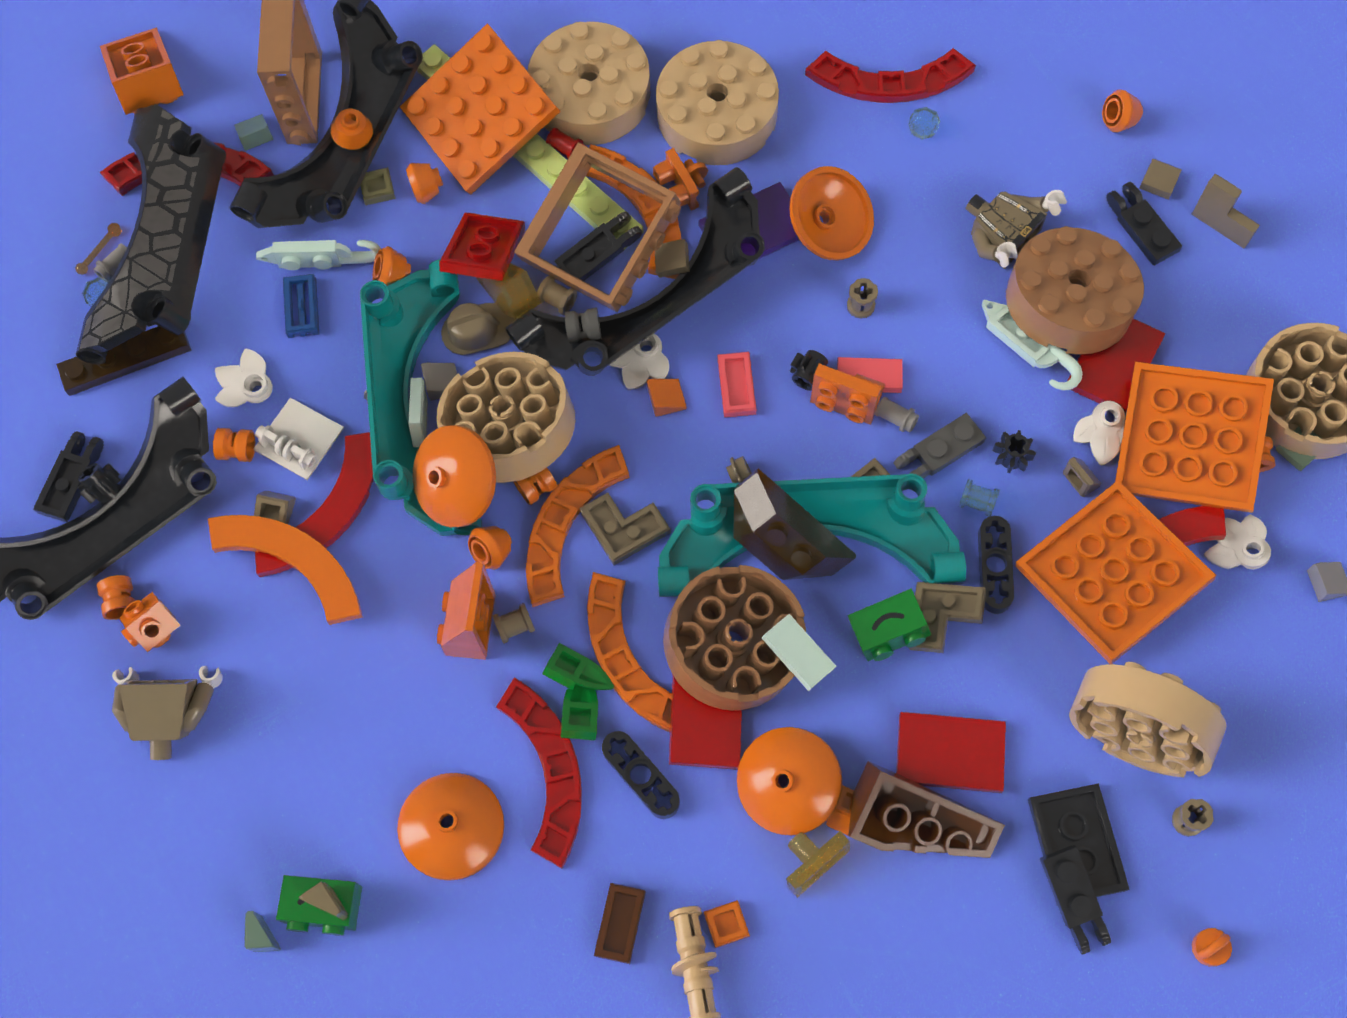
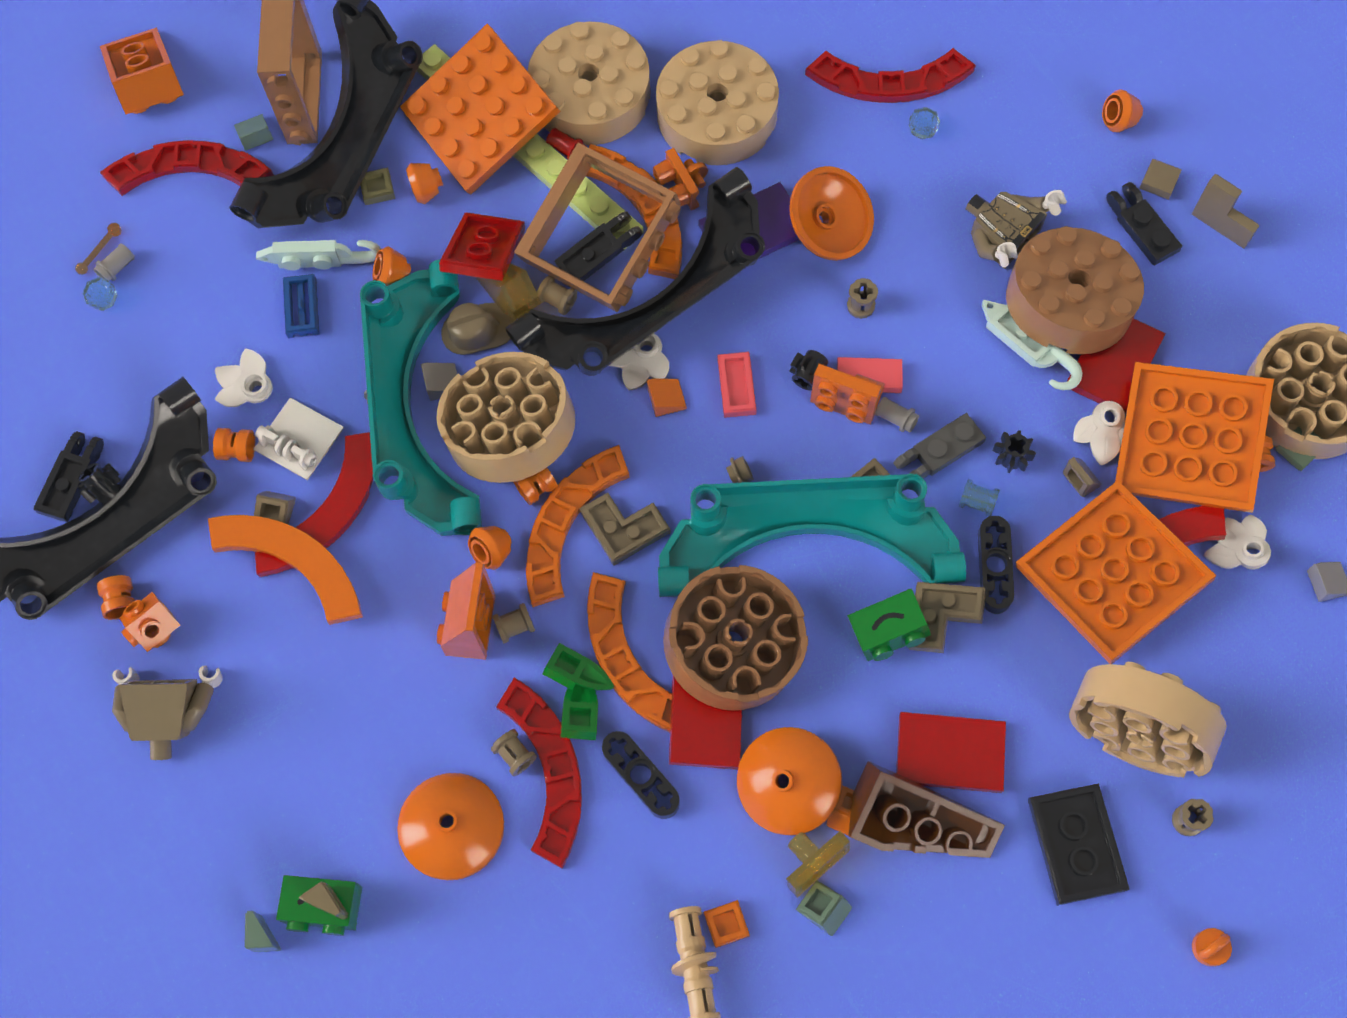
(130, 356): dark brown plate -> none
(169, 238): black panel -> none
(351, 129): orange cone -> none
(418, 411): light aqua tile -> none
(454, 476): orange dish -> none
(513, 752): none -> dark tan bush
(590, 325): dark grey wheel -> none
(620, 923): reddish brown tile -> none
(672, 258): dark tan tile -> none
(783, 532): dark brown wedge -> none
(798, 652): light aqua tile -> none
(824, 908): none -> sand green slope
(1074, 895): black hinge -> none

